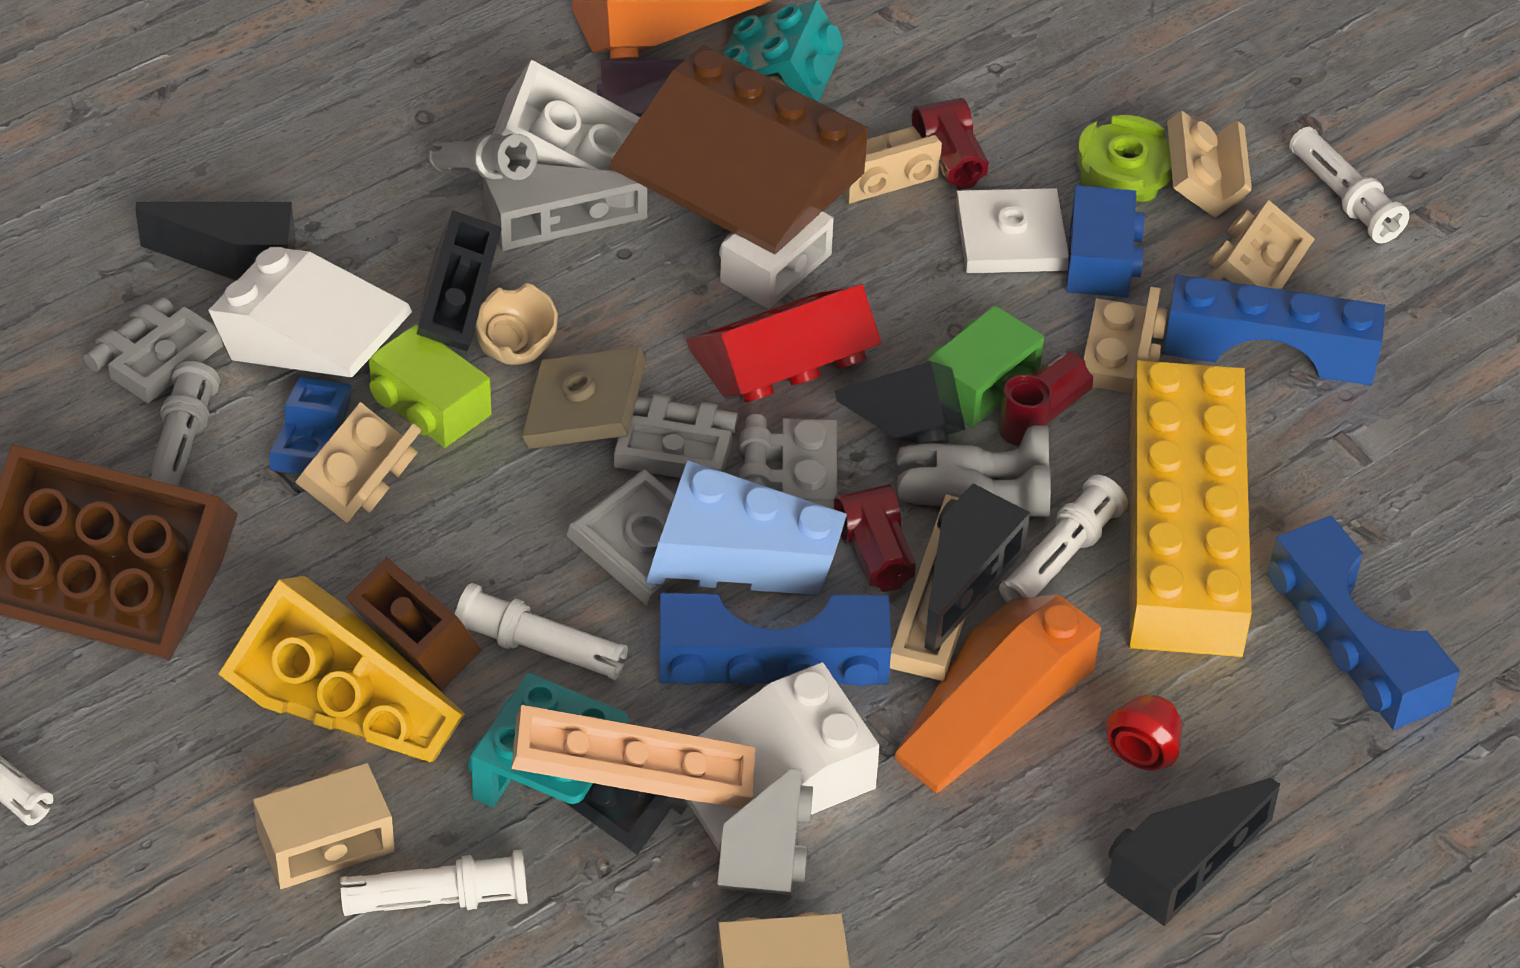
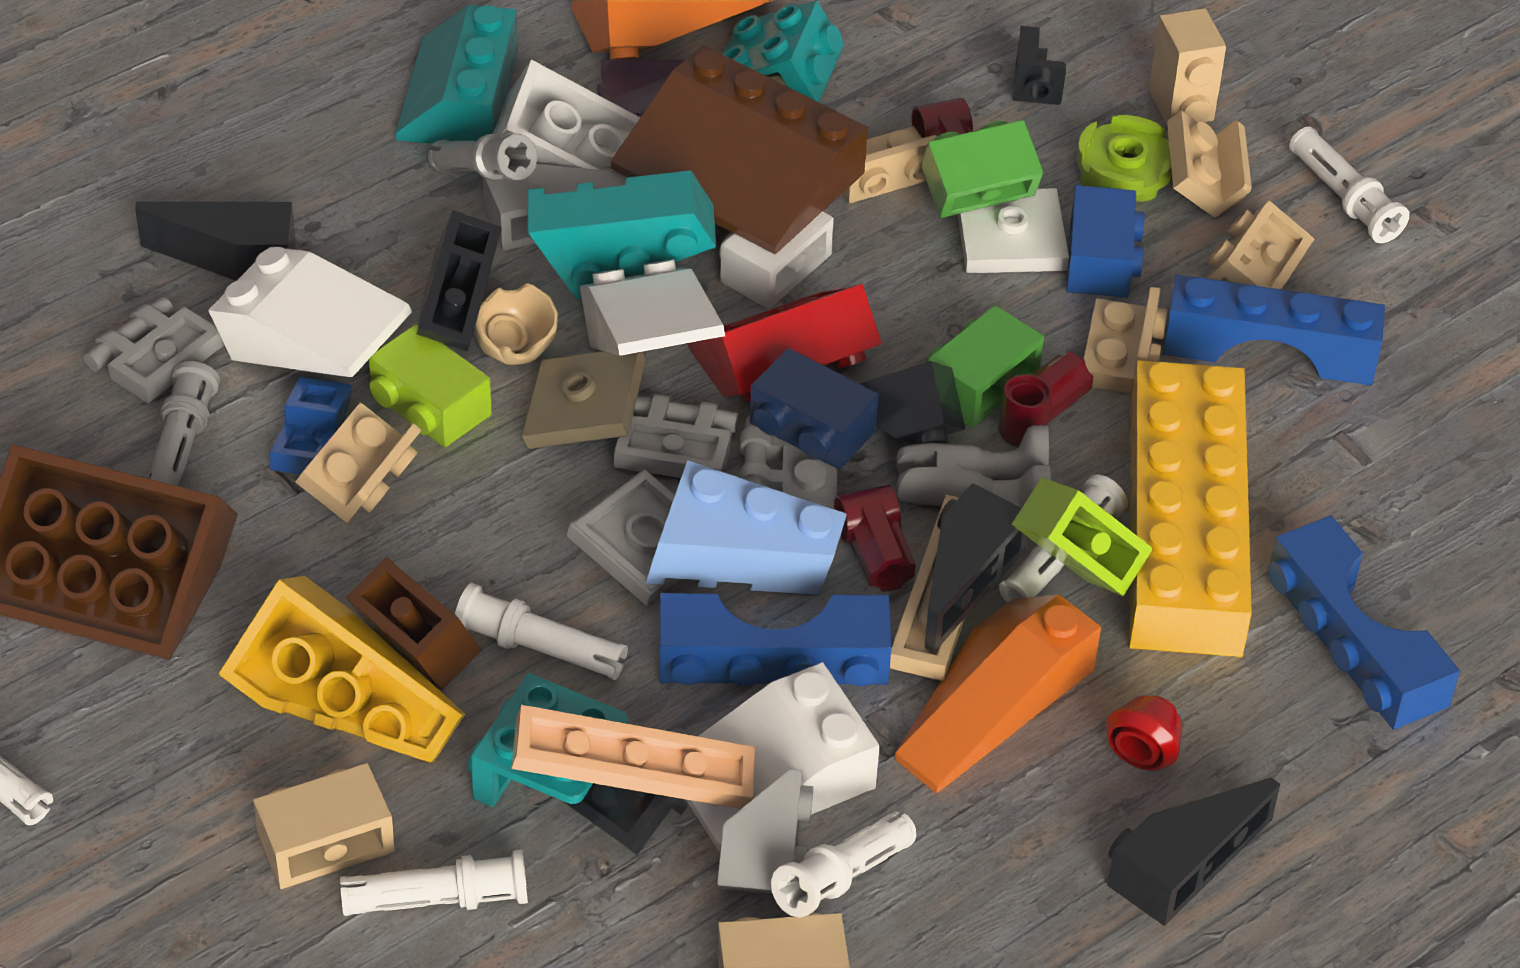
(461, 77): none -> teal slope
(621, 225): none -> teal wedge
(647, 309): none -> white slope
(813, 408): none -> dark blue brick
(830, 869): none -> white pin
(981, 167): none -> bright green brick
(1035, 76): none -> black bracket
(1082, 536): none -> lime brick
(1187, 65): none -> tan brick

